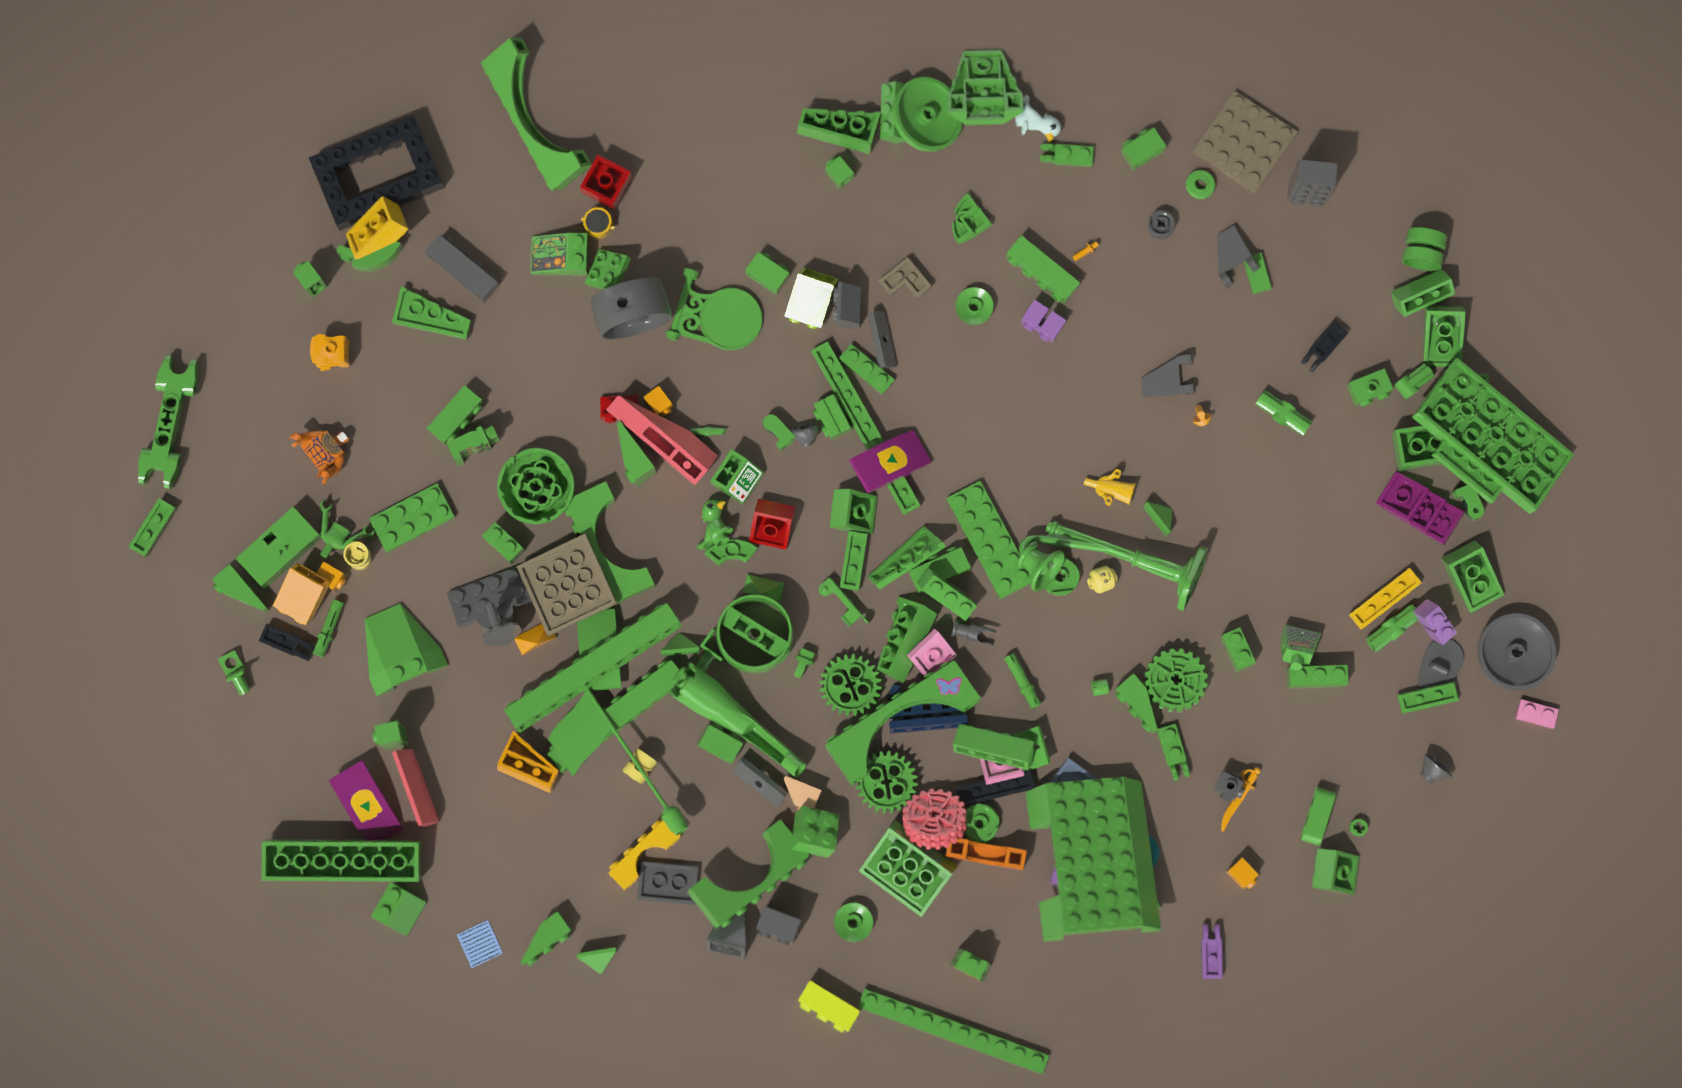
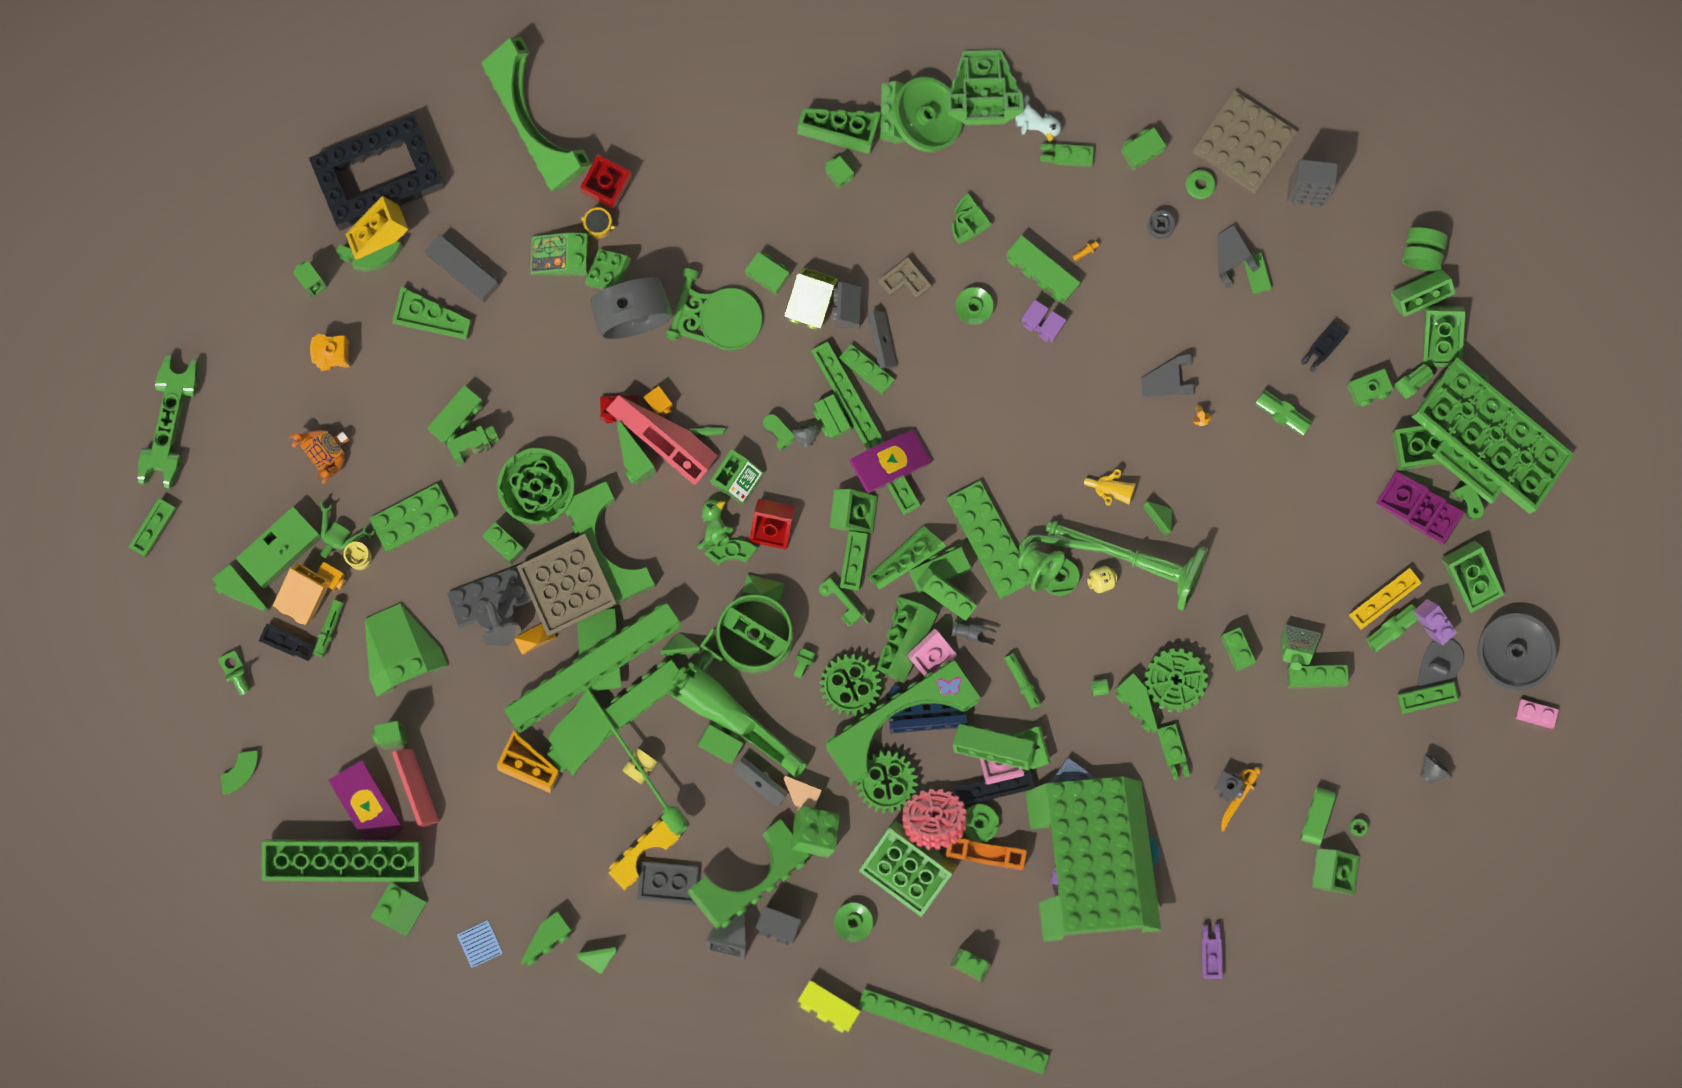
(241, 773): none -> bright green tile
(1243, 874): light orange brick -> none

